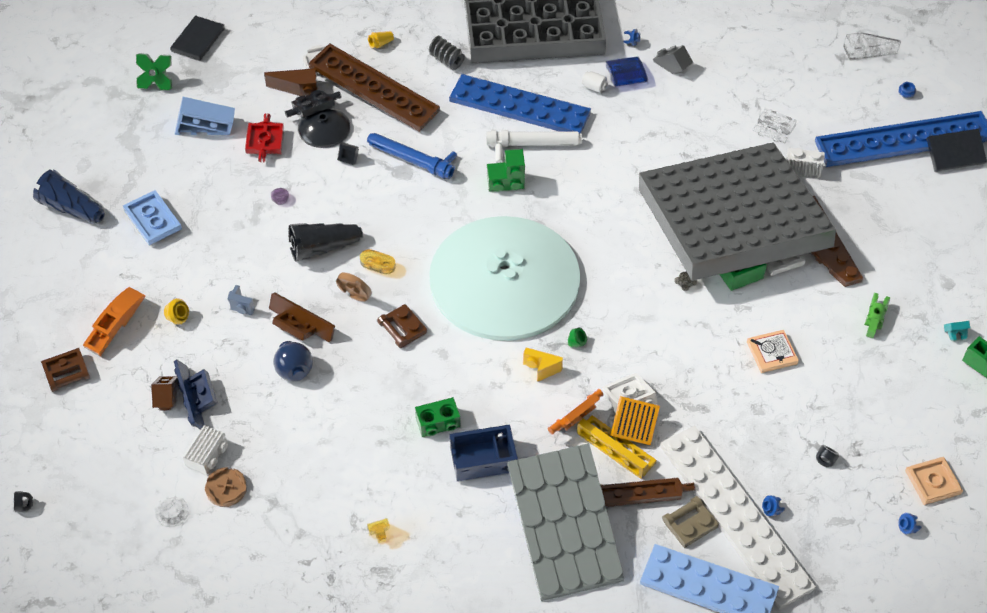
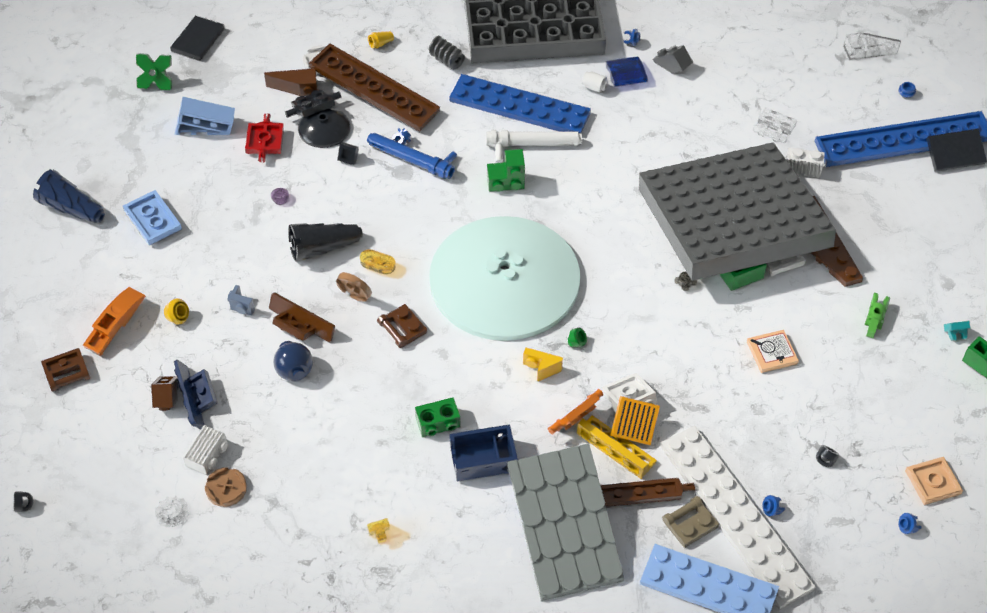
(404, 135): none -> blue plate

